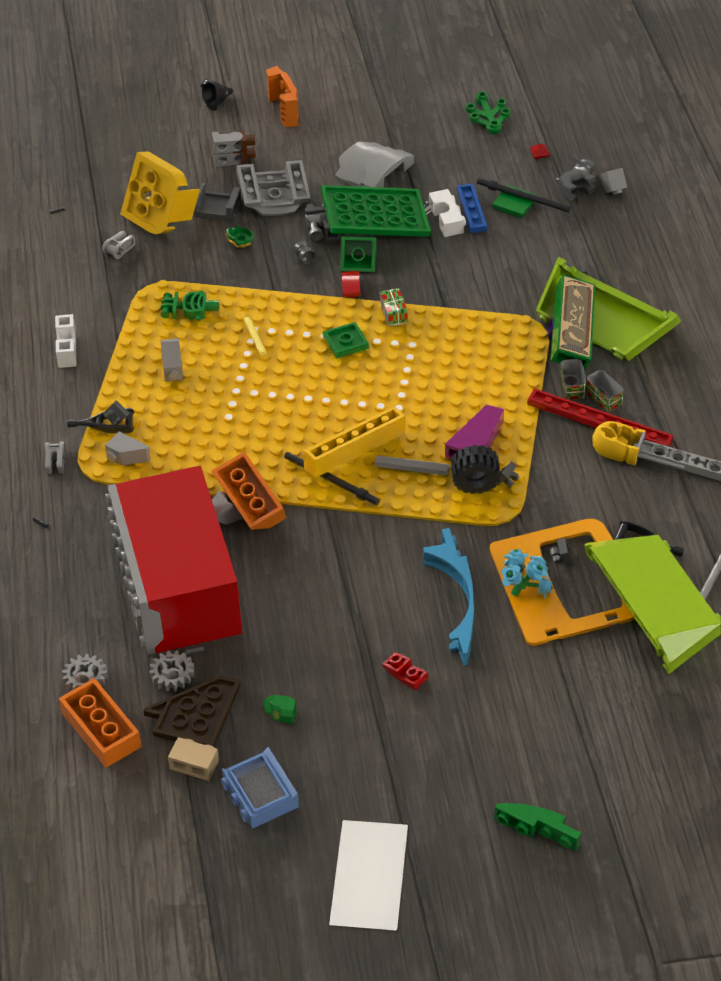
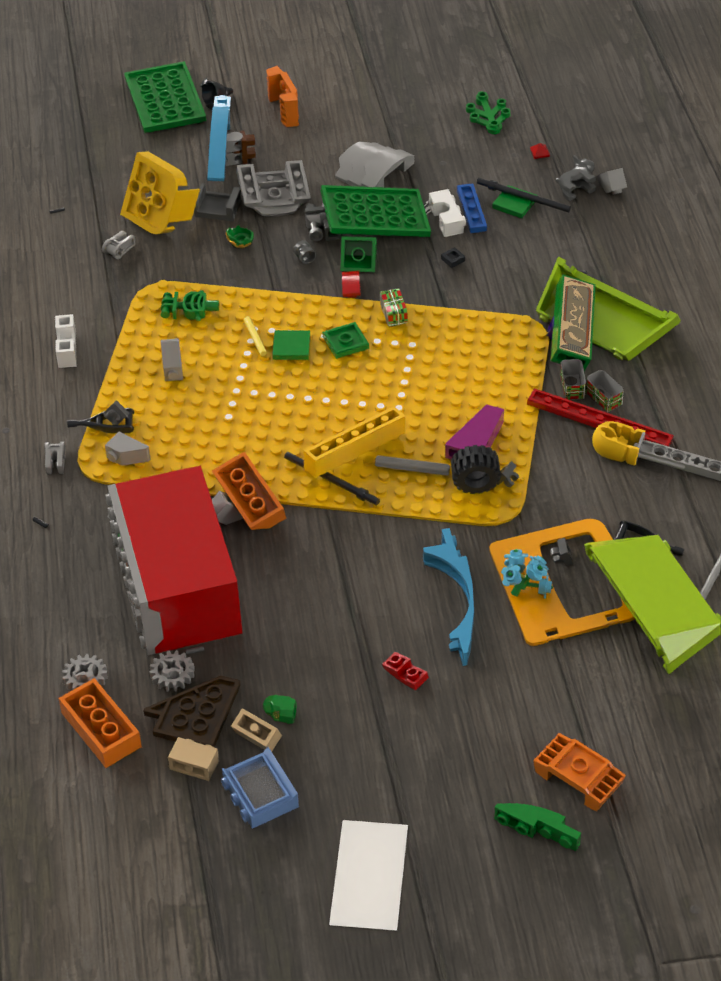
(165, 97): none -> green plate
(218, 137): none -> dark azure slope
(256, 730): none -> tan brick
(291, 345): none -> green tile
(453, 257): none -> black plate
(579, 768): none -> orange plate

